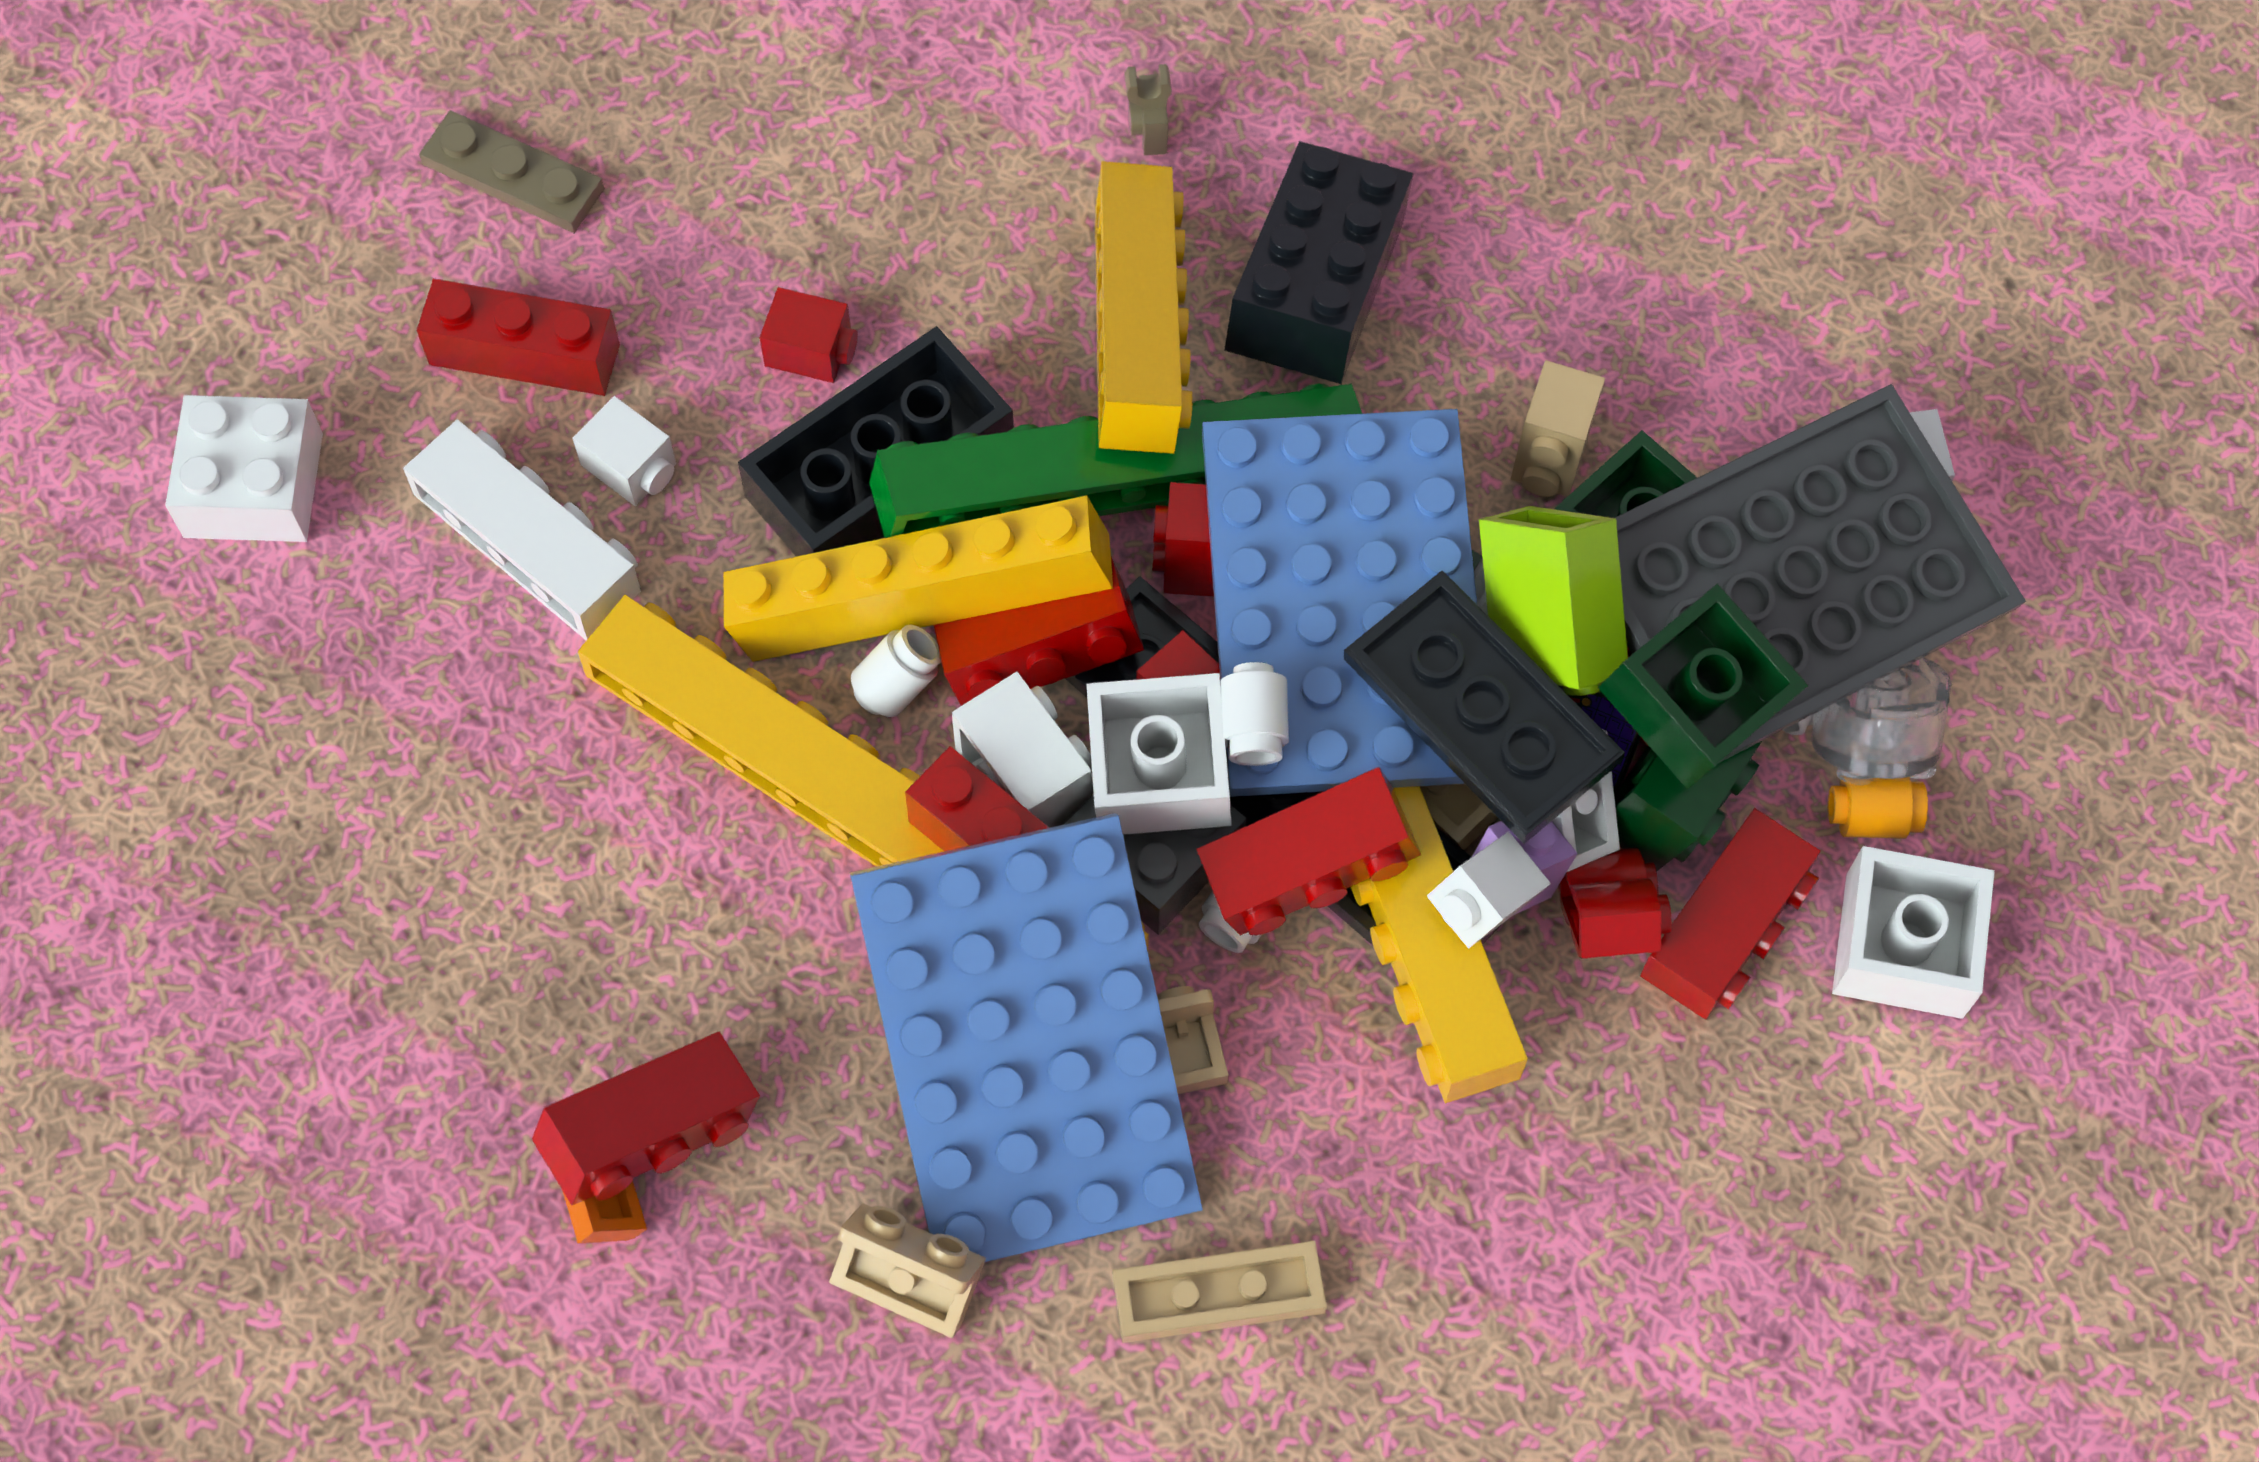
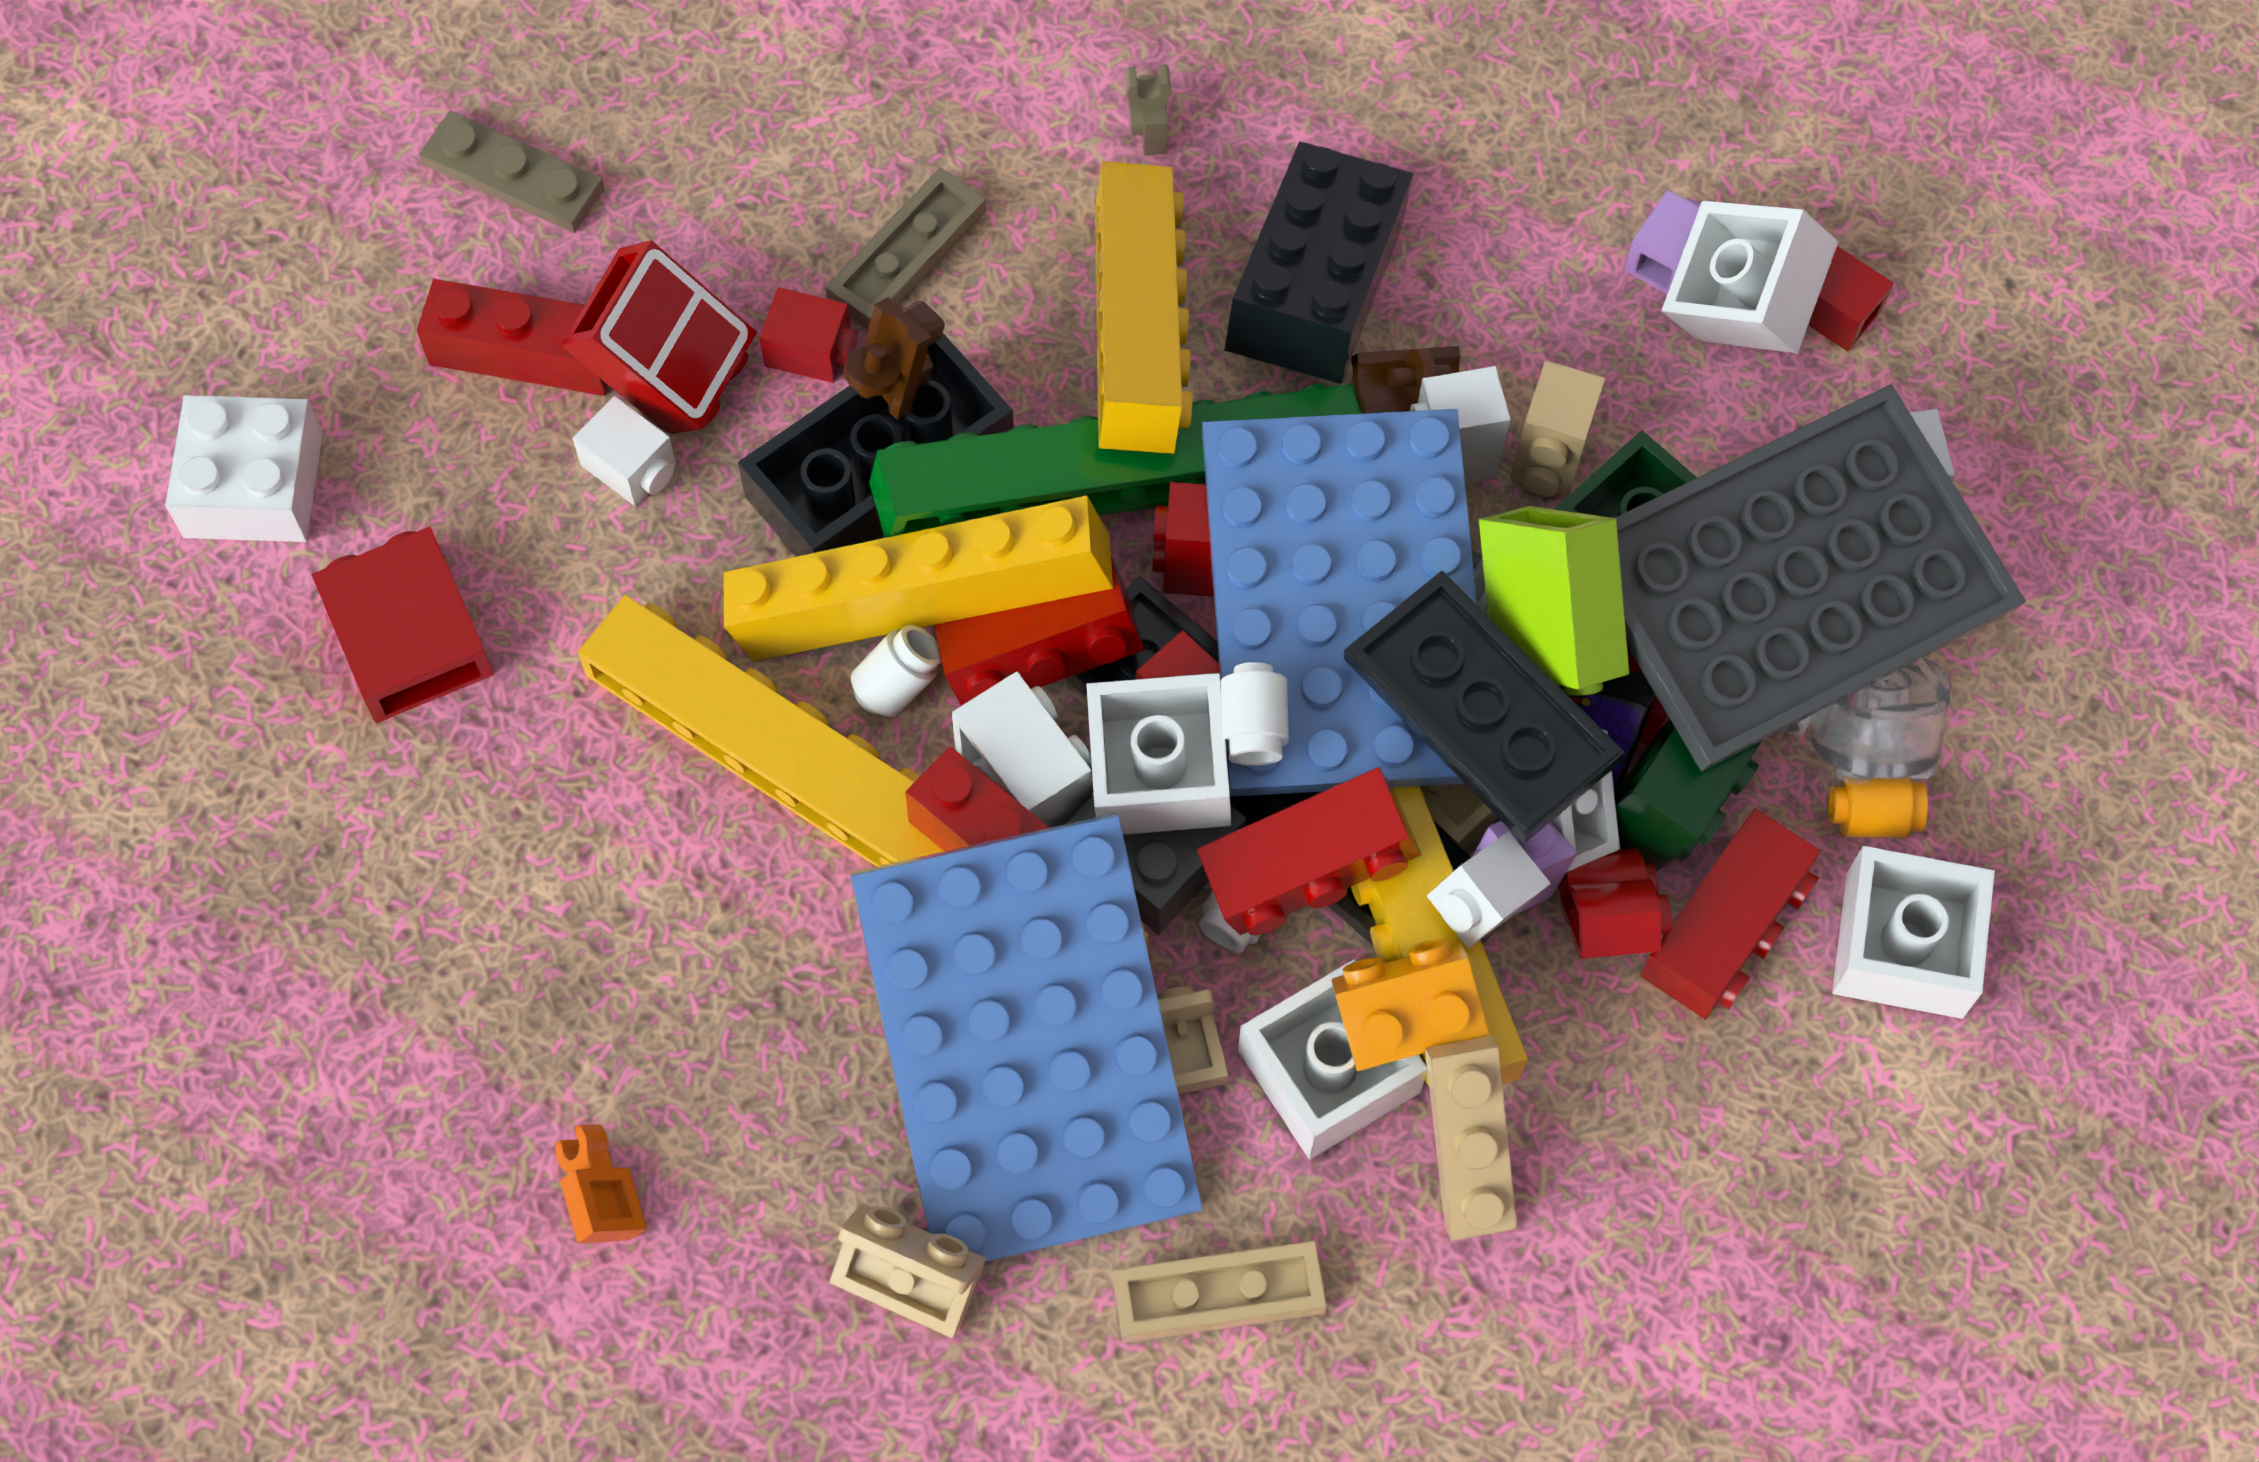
(402, 624): none -> red brick
(523, 527): white brick -> none
(645, 1119): red brick -> none
(660, 338): none -> red brick
(895, 354): none -> reddish brown hips
(908, 245): none -> dark tan plate
(1310, 1073): none -> white brick
(1394, 378): none -> reddish brown hips
(1409, 1003): none -> light orange bracket
(1471, 1137): none -> tan plate
(1481, 416): none -> white brick
(1662, 240): none -> lavender brick
(1702, 686): dark green brick -> none
(1750, 276): none -> white brick
(1849, 300): none -> red brick

